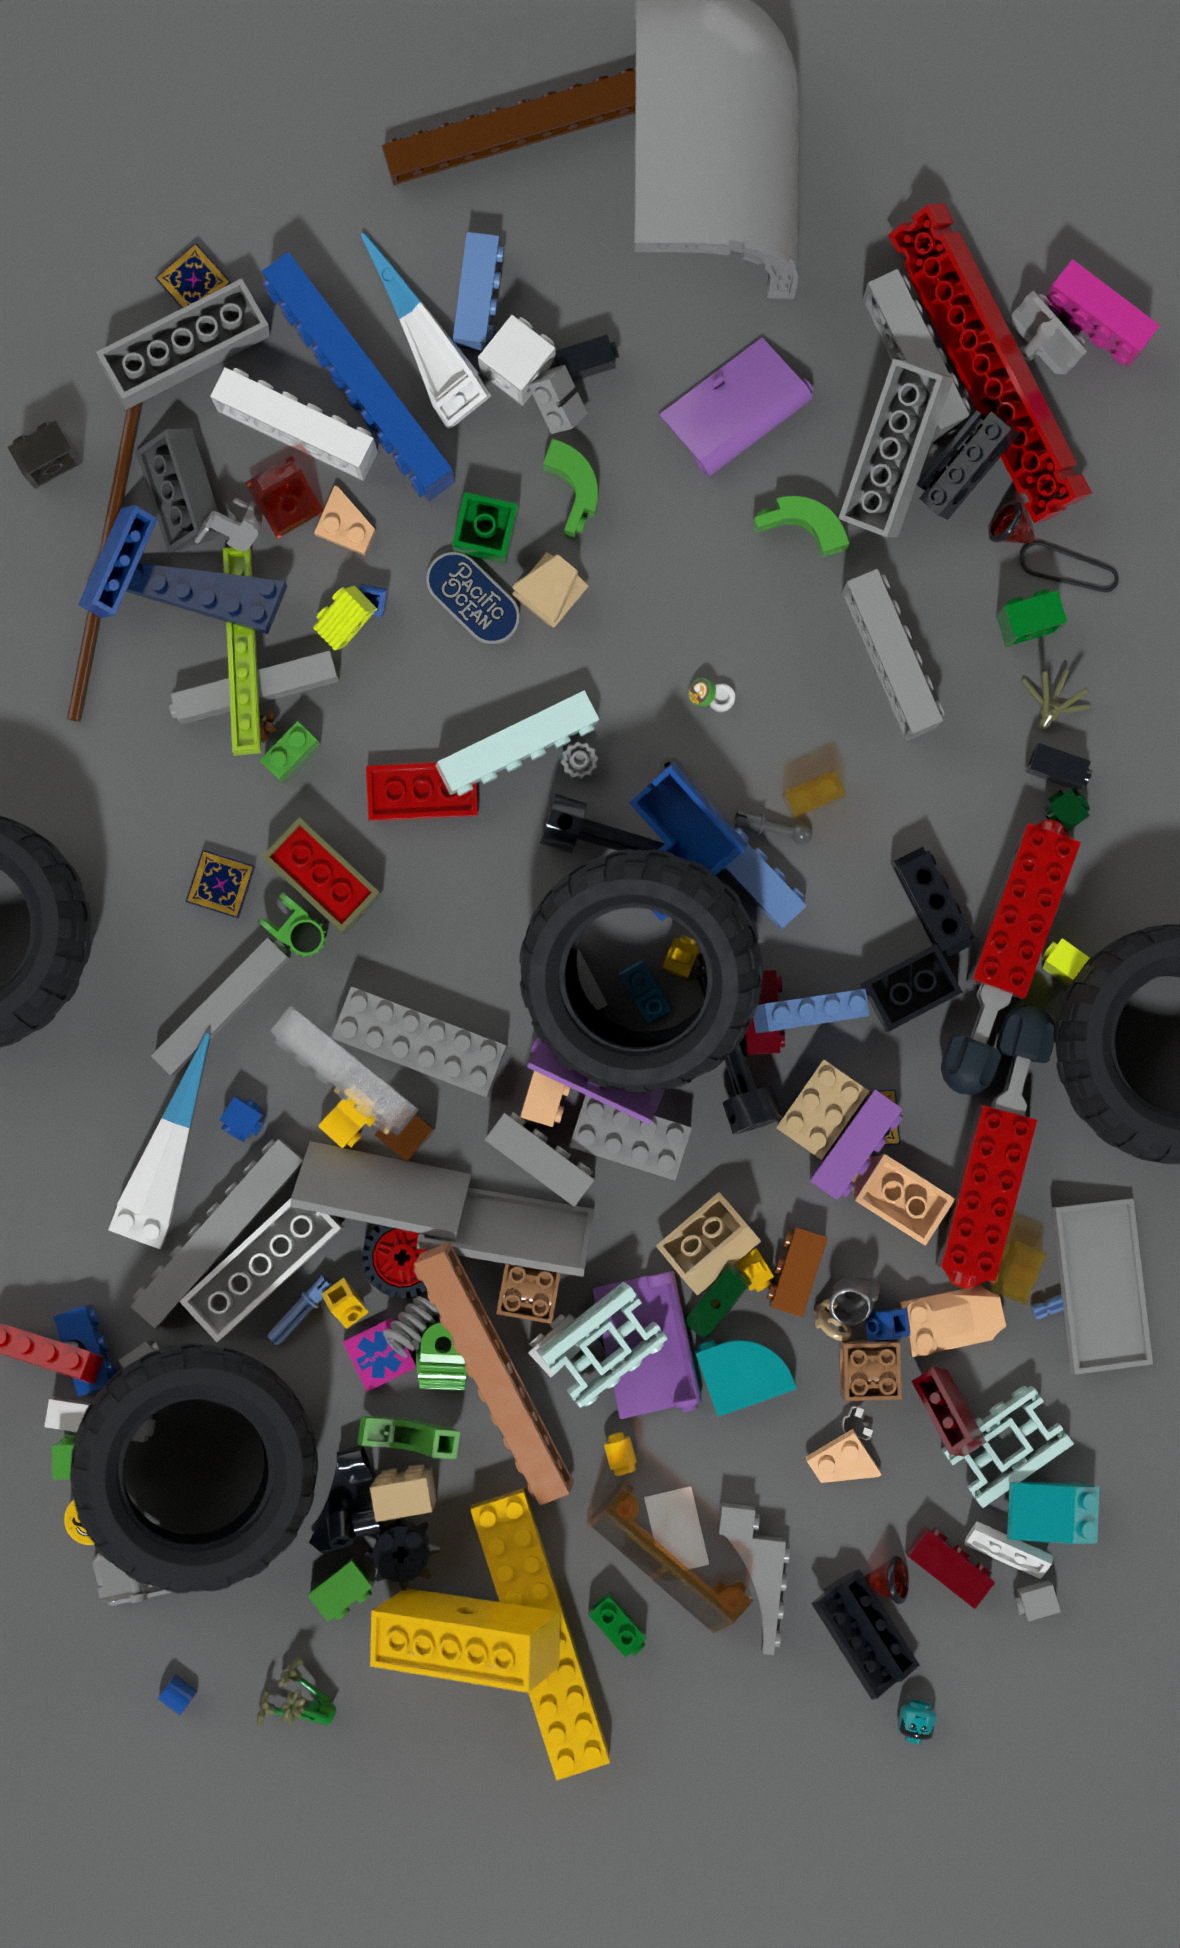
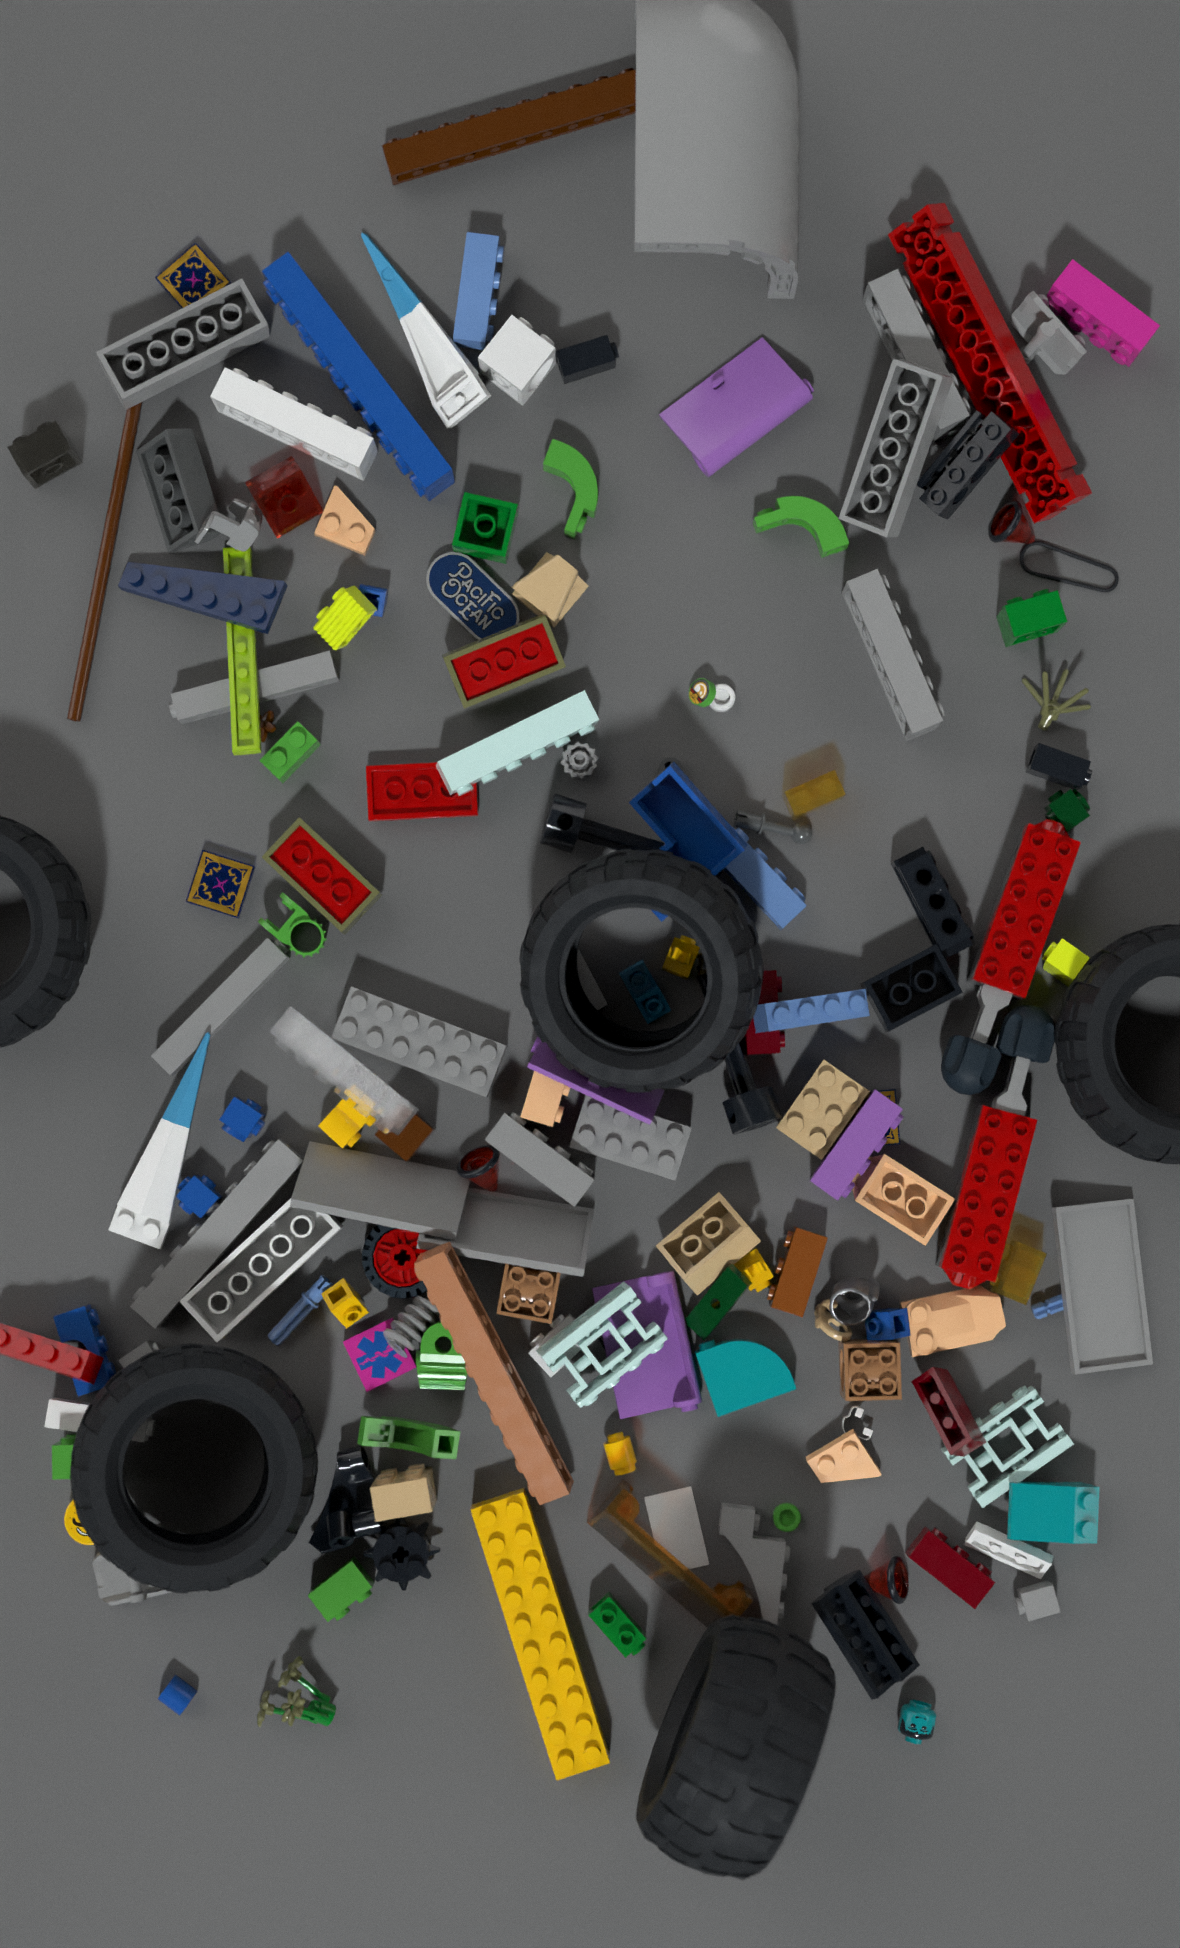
(117, 561): blue brick -> none
(197, 1195): none -> blue brick
(465, 1639): yellow piece -> none
(481, 1167): none -> clear red hat
(503, 660): none -> red brick
(548, 392): light grey piece -> none
(736, 1748): none -> black tyre
(786, 1517): none -> bright green tile

